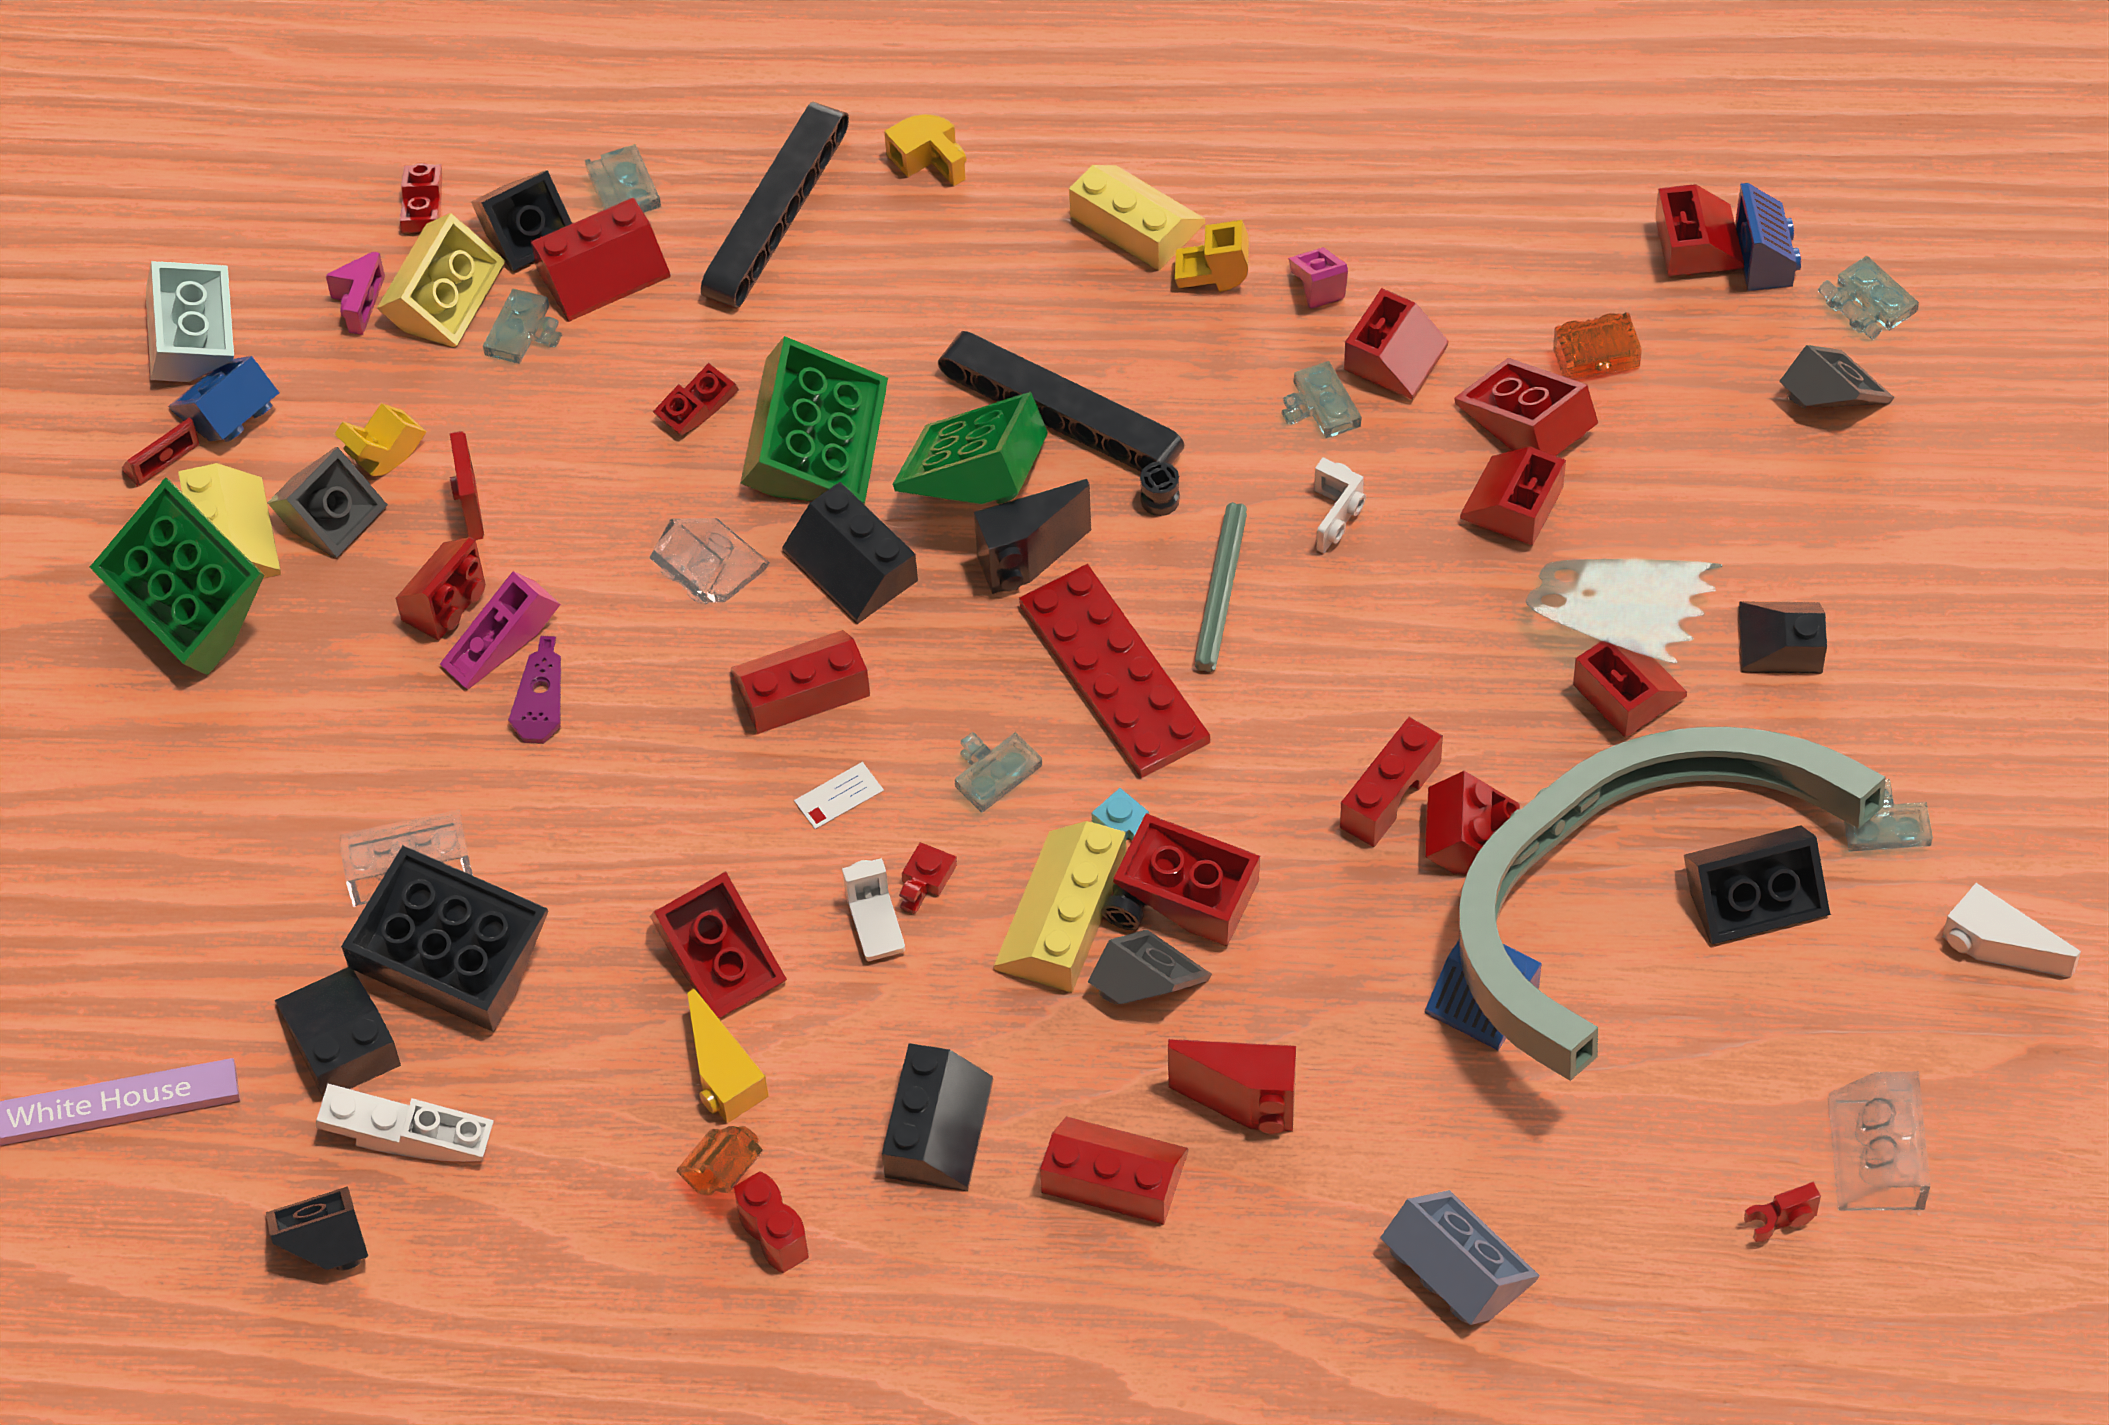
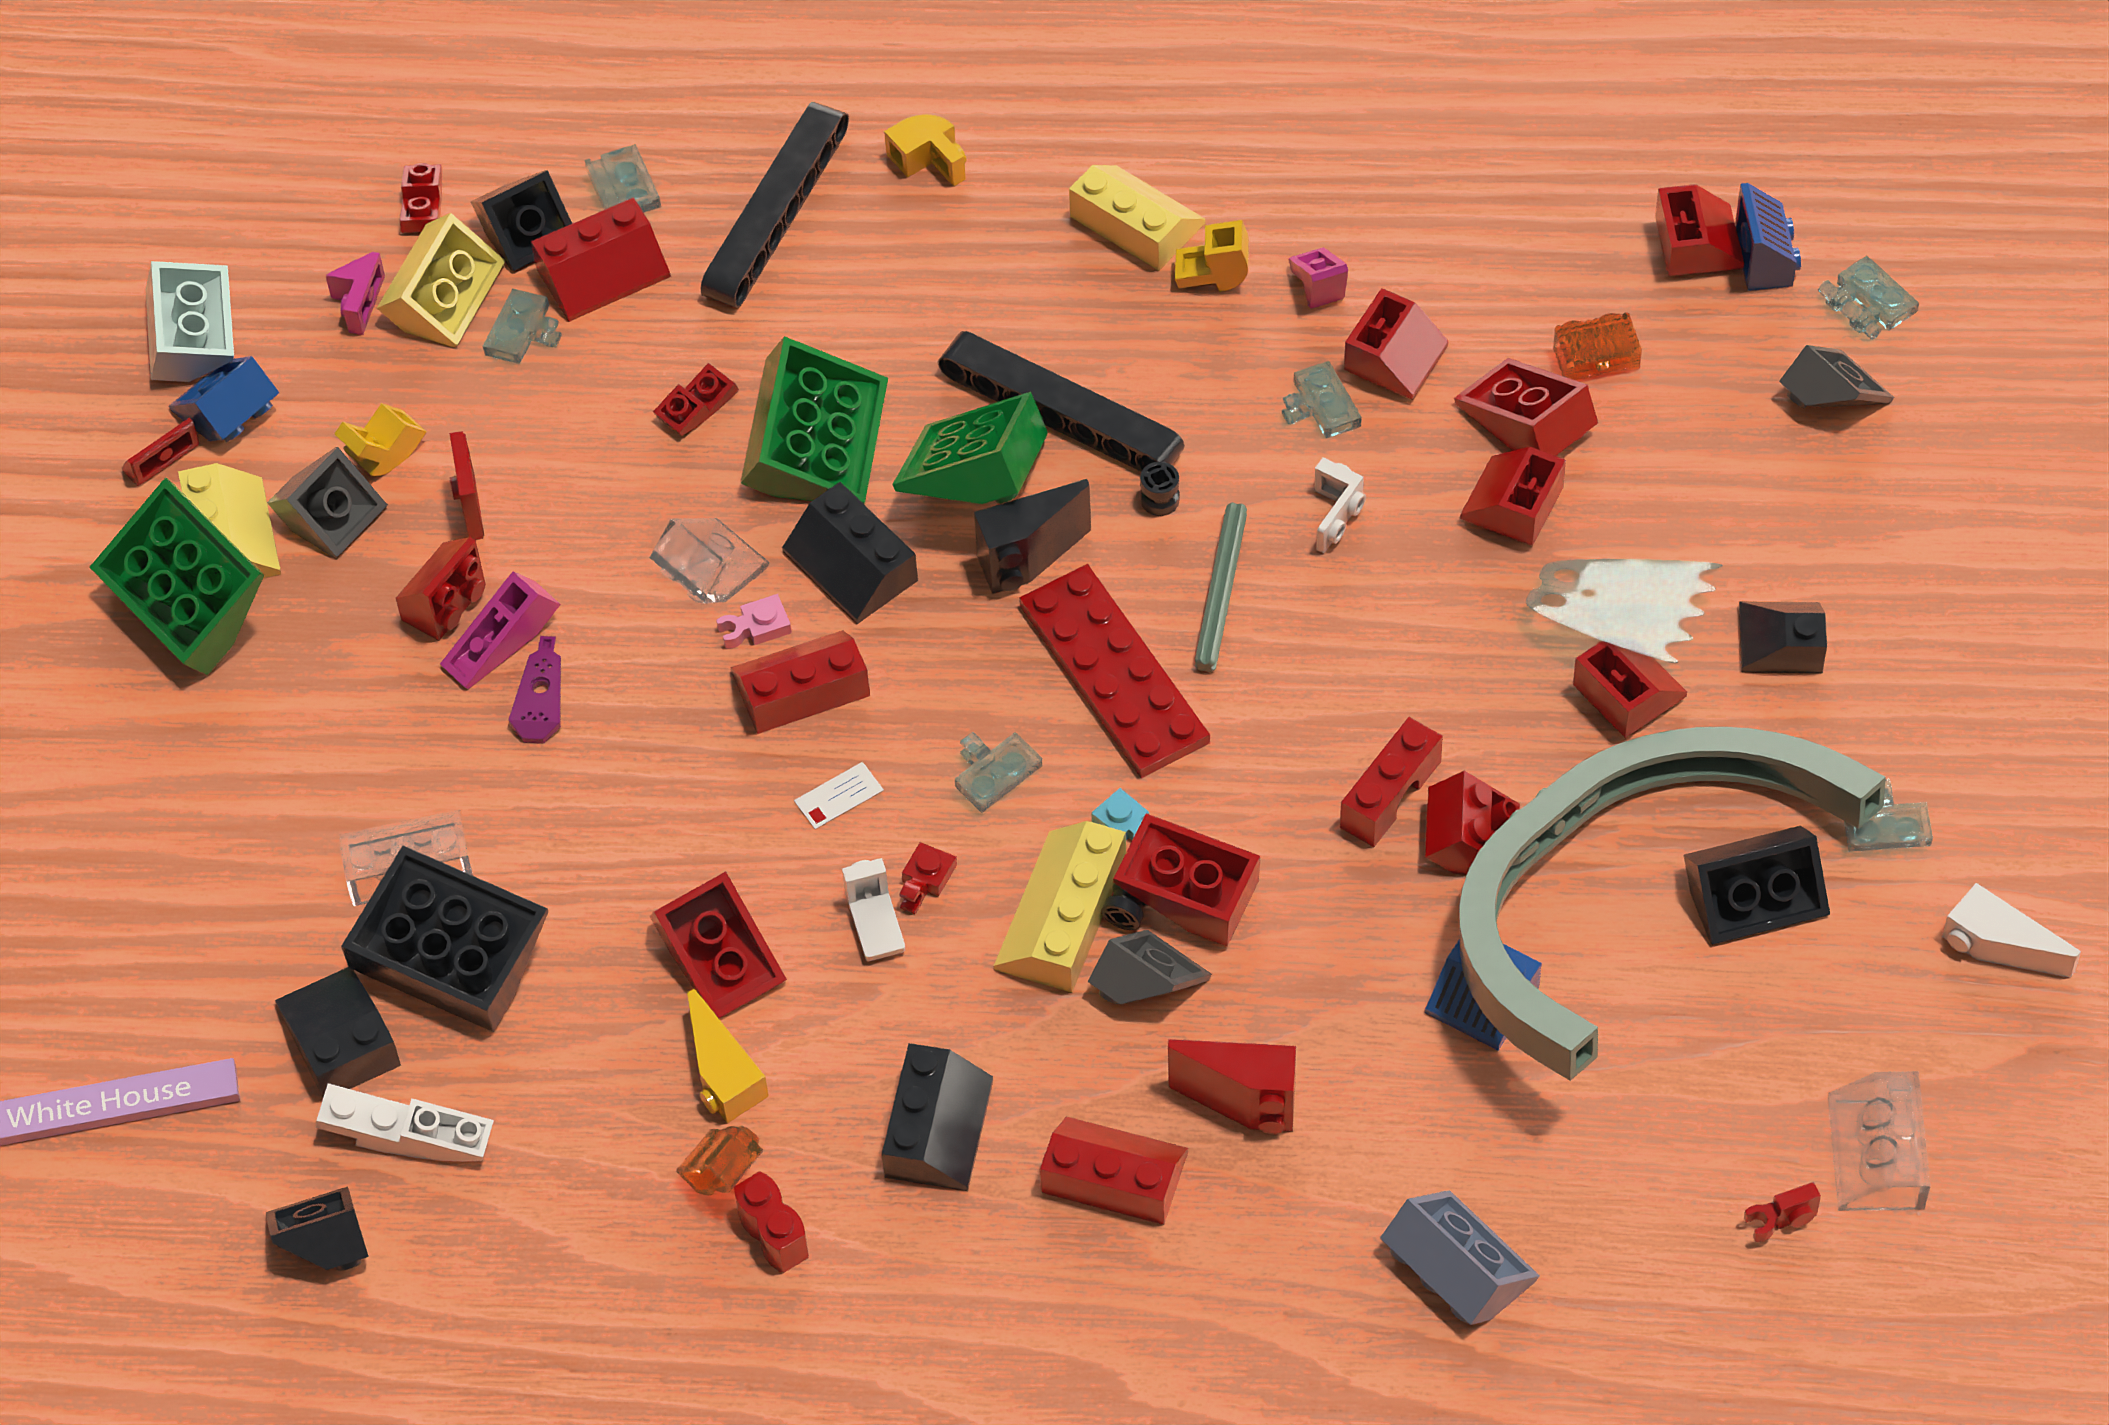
(759, 620): none -> bright pink plate

